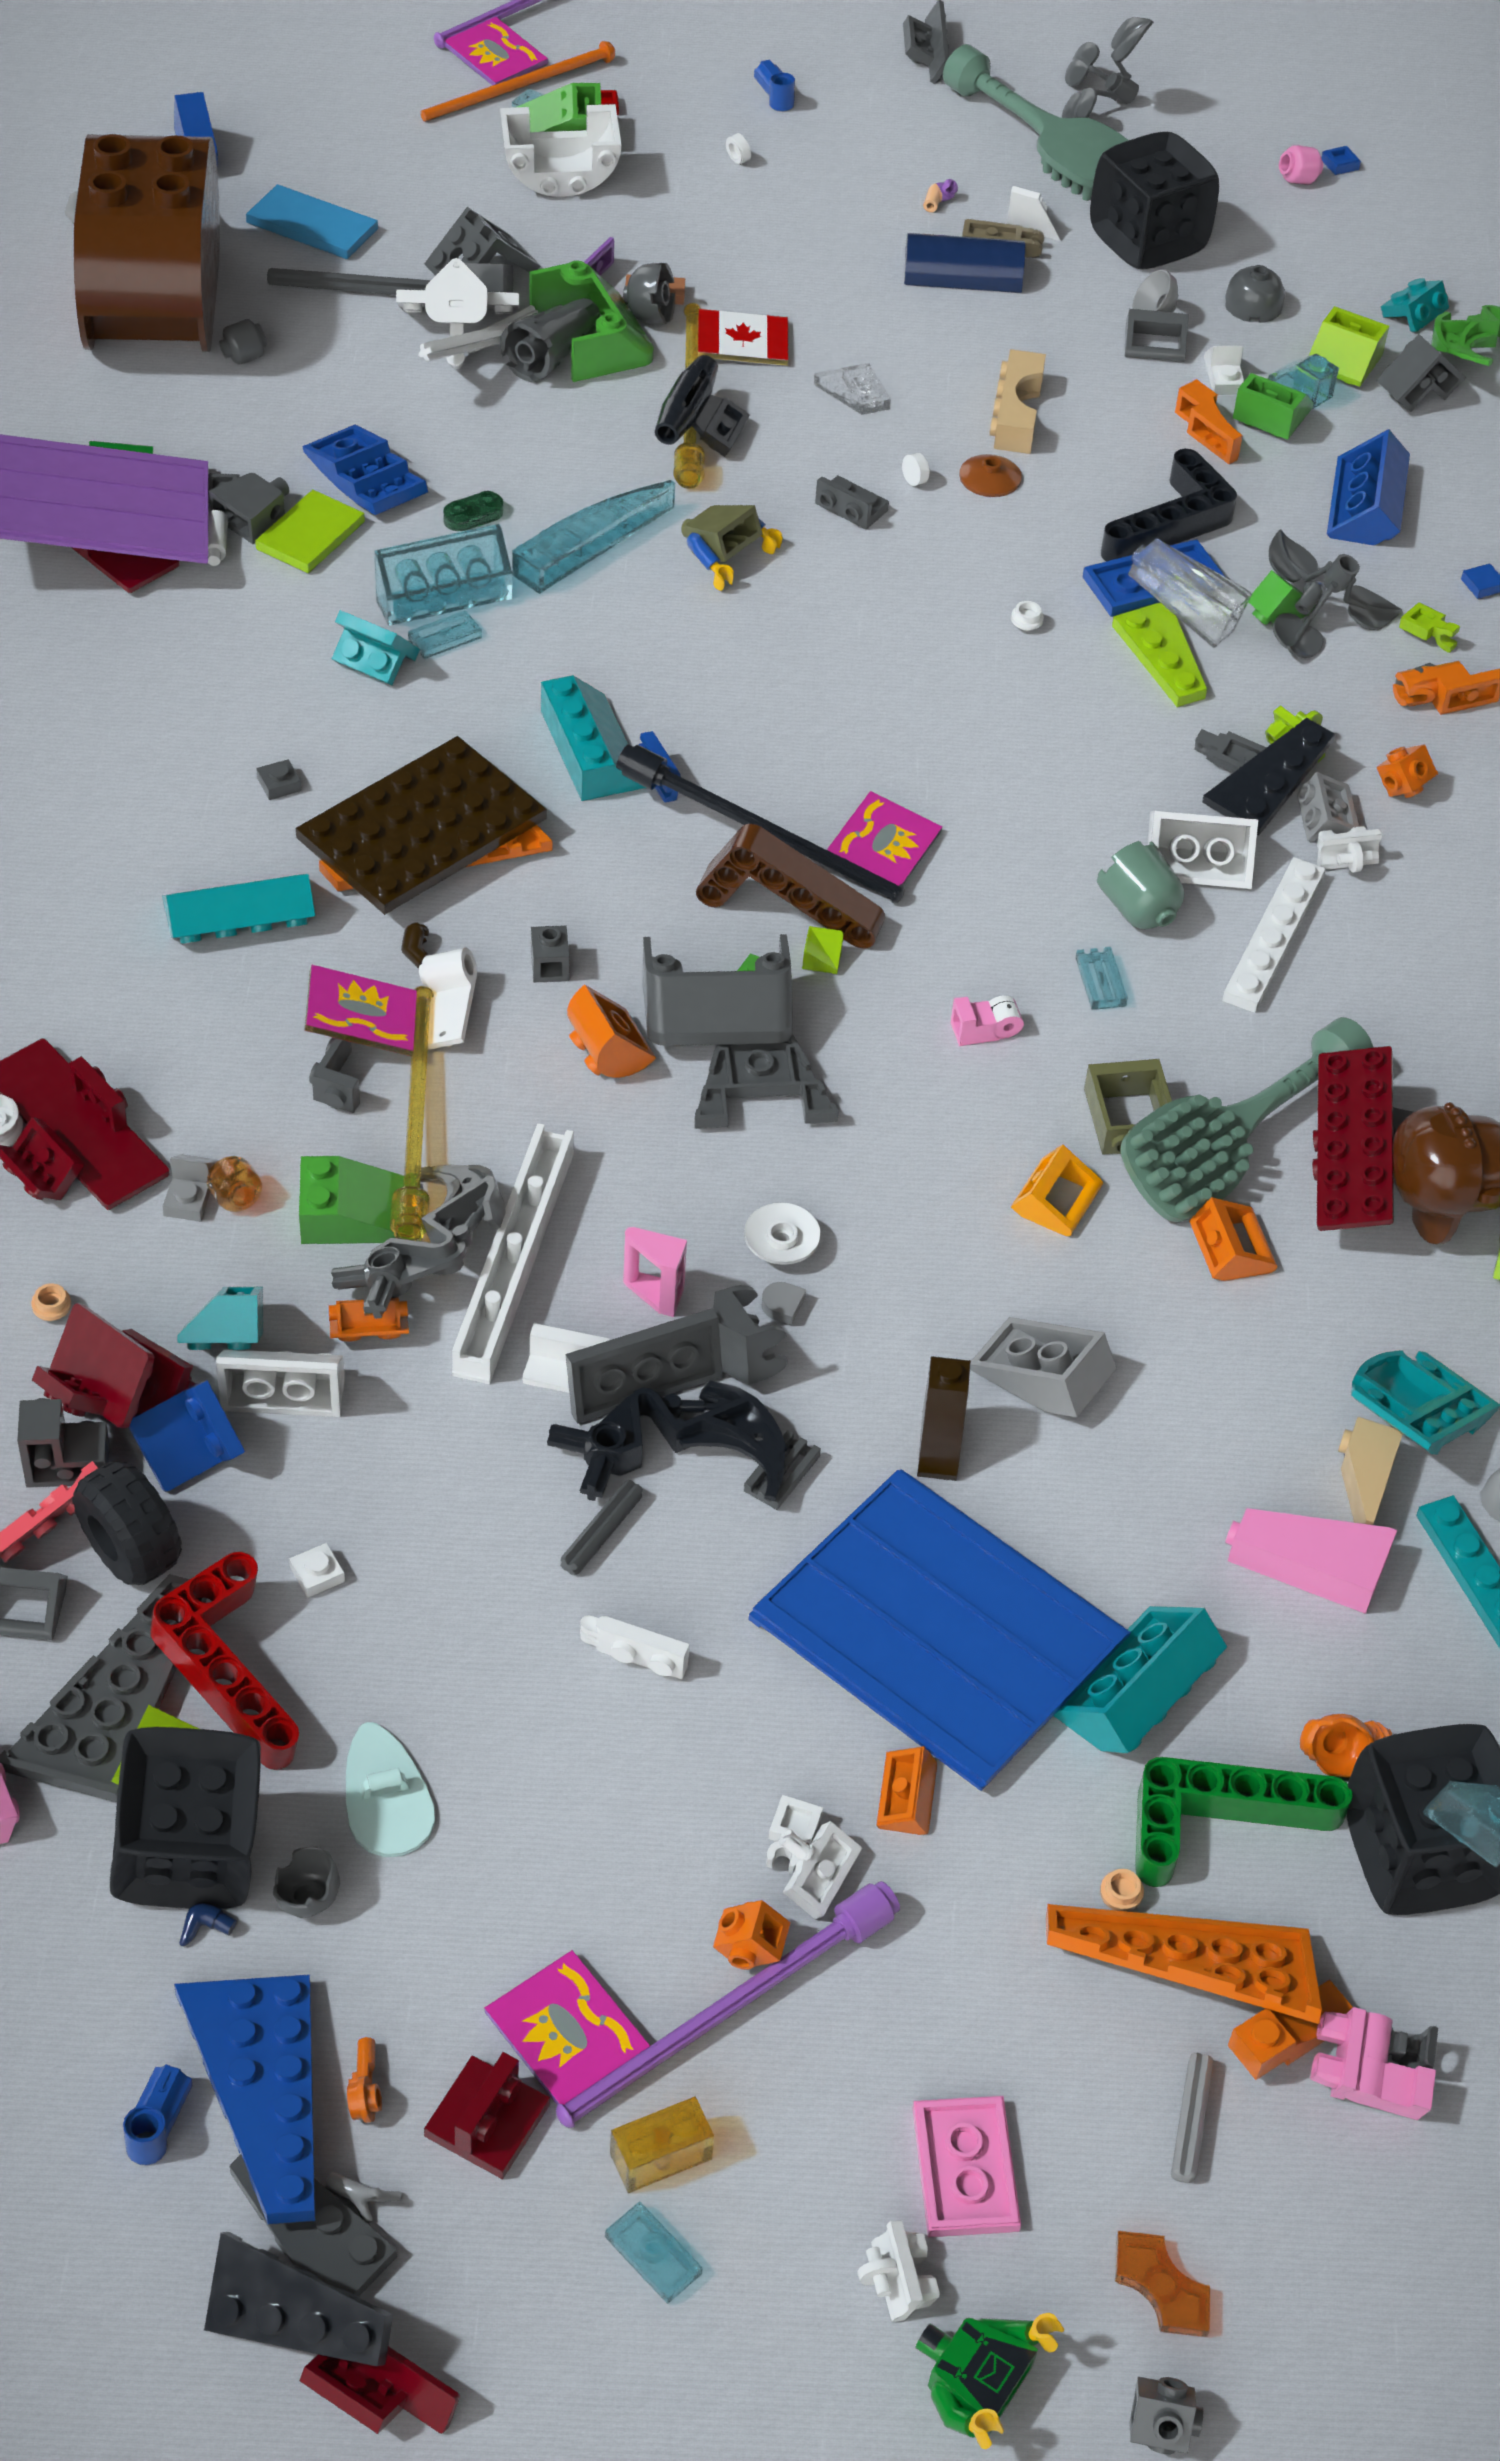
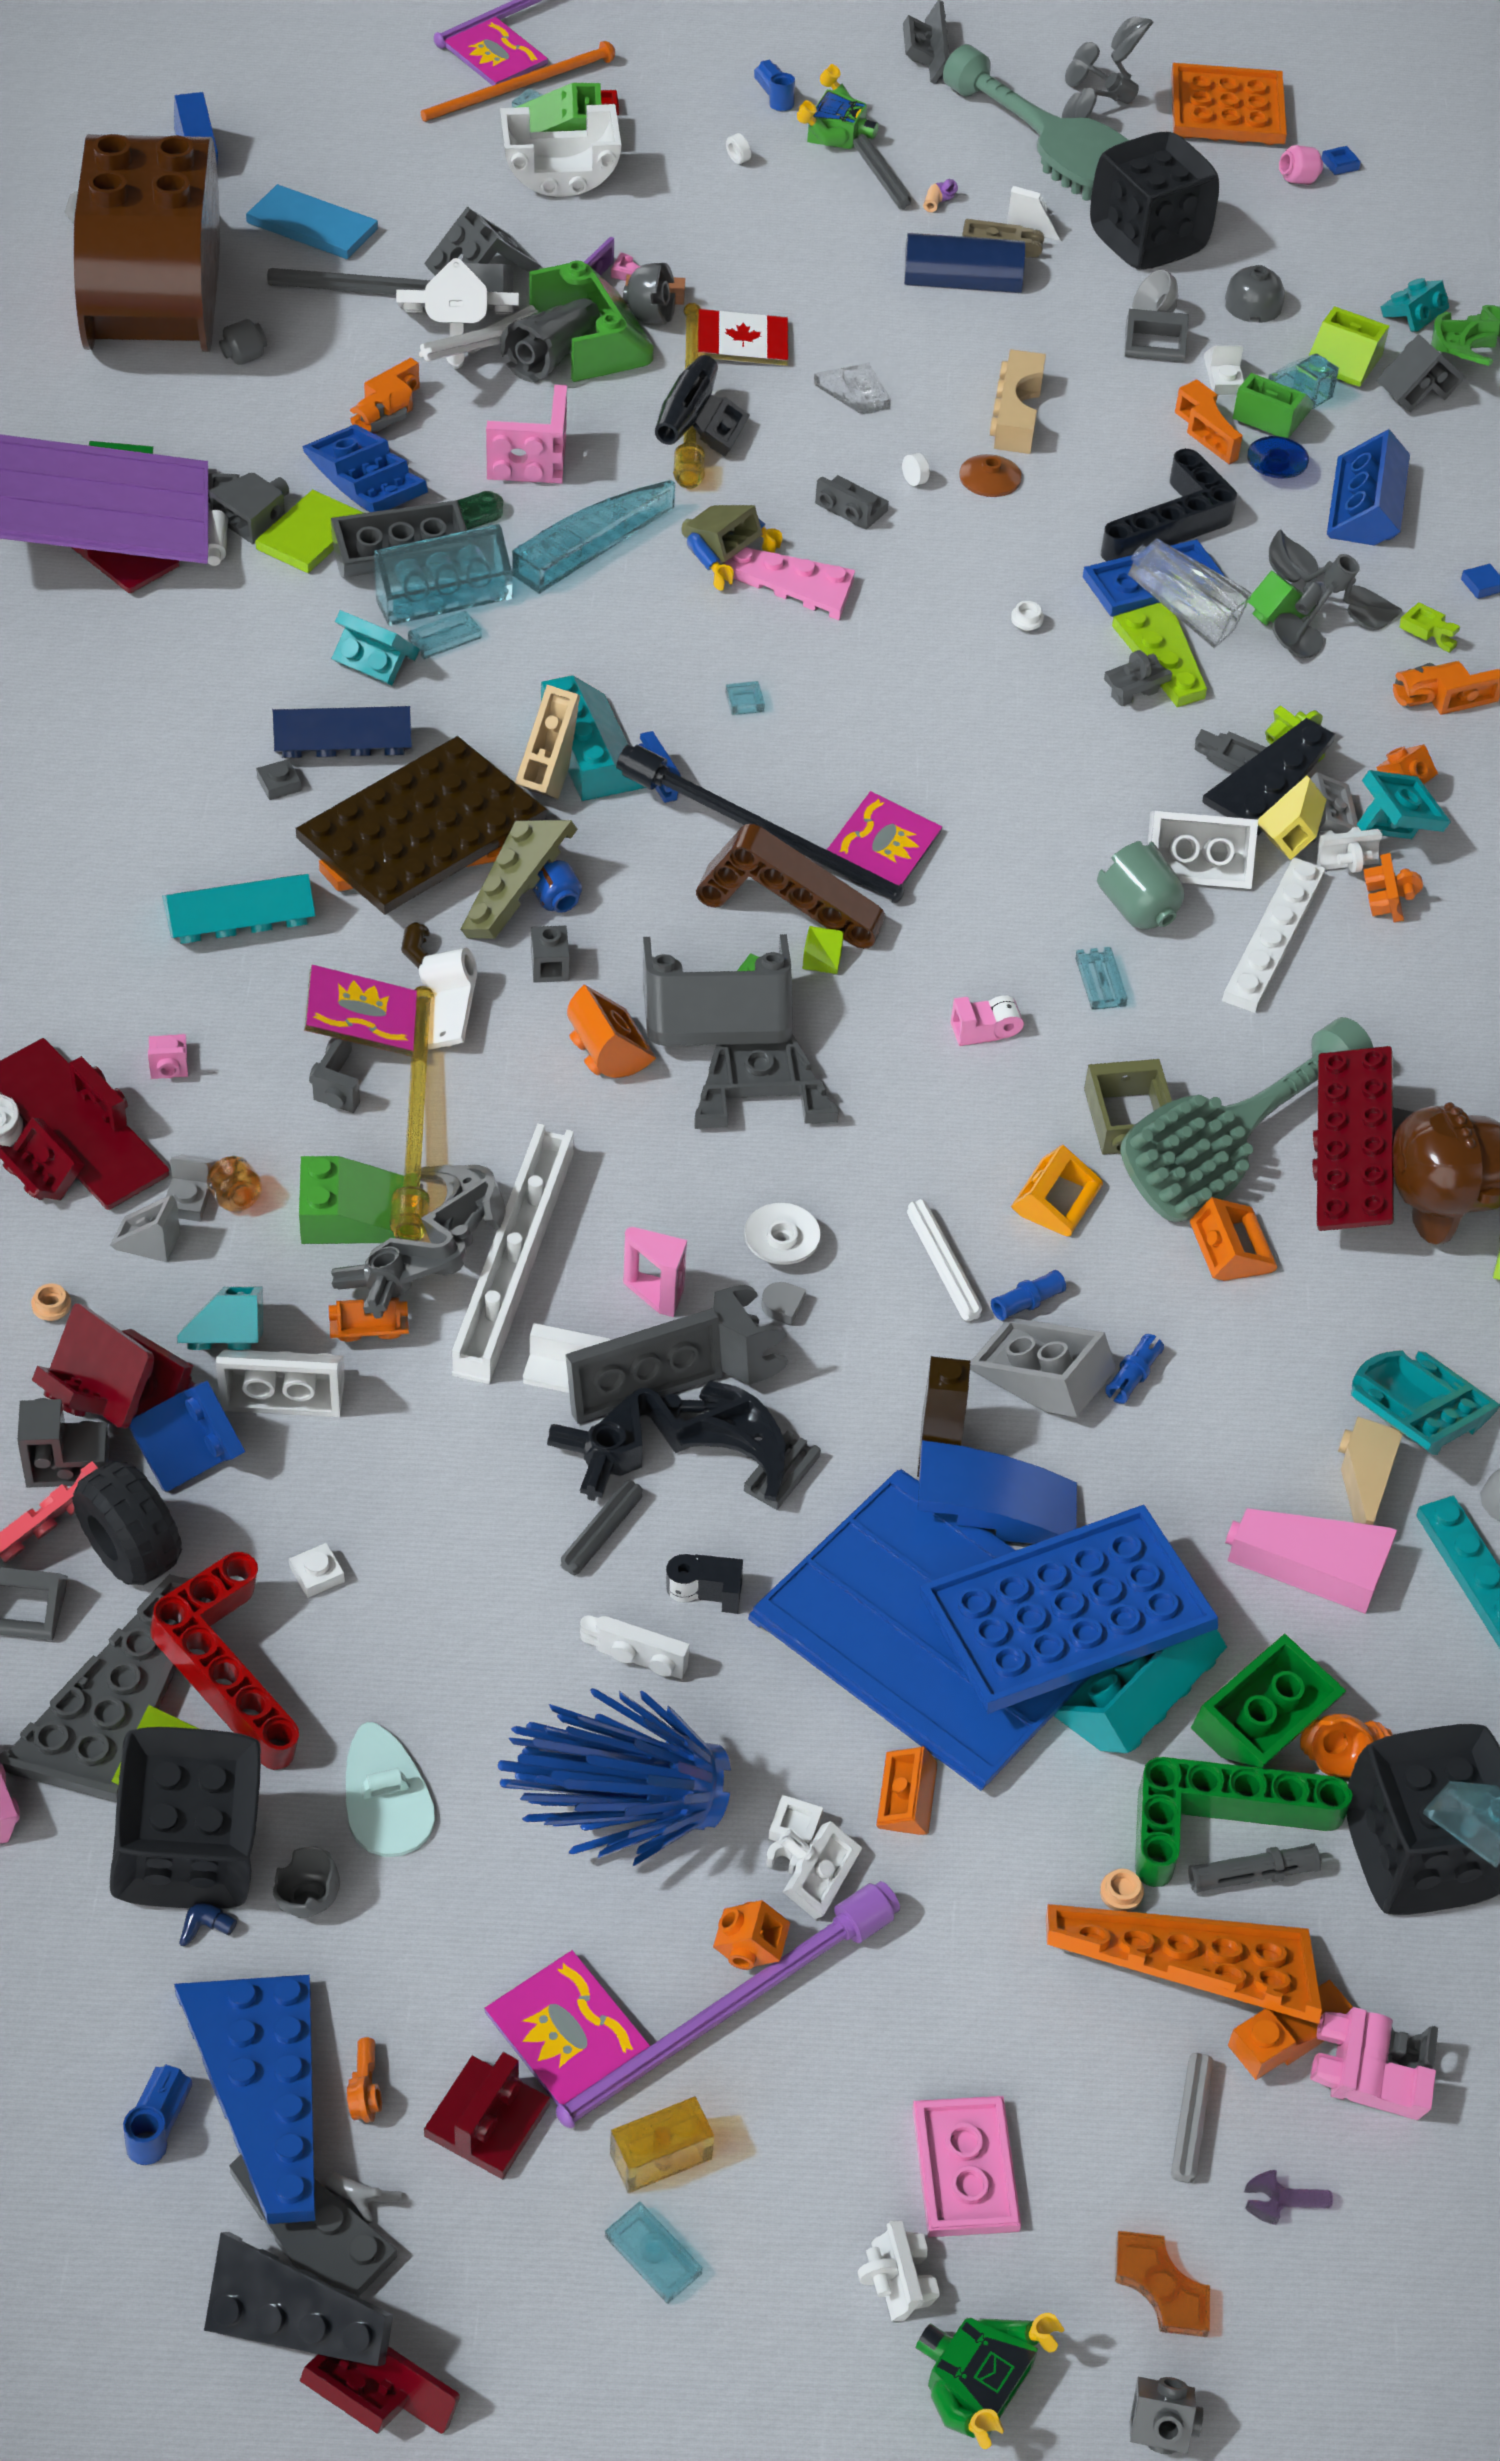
(150, 1230): none -> light grey slope
(168, 1056): none -> bright pink bracket
(342, 729): none -> dark blue brick
(361, 534): none -> dark grey brick
(387, 397): none -> orange plate
(514, 873): none -> olive wing
(541, 442): none -> bright pink bracket
(550, 743): none -> tan slope
(558, 887): none -> blue head
(622, 266): none -> bright pink tile
(622, 1775): none -> blue plant
(705, 1579): none -> black leg
(745, 698): none -> clear light blue tile
(803, 579): none -> bright pink wing
(837, 115): none -> torso
(882, 171): none -> dark grey axle
(944, 1260): none -> white axle
(996, 1493): none -> blue slope
(1028, 1295): none -> blue pin
(1067, 1608): none -> blue plate
(1134, 1368): none -> blue pin
(1139, 675): none -> dark grey hips
(1228, 103): none -> orange plate
(1266, 1705): none -> green slope
(1272, 1865): none -> dark grey pin
(1278, 457): none -> clear blue dish
(1282, 2197): none -> clear purple bar
(1294, 818): none -> light yellow slope
(1400, 806): none -> teal bracket
(1405, 885): none -> orange hips

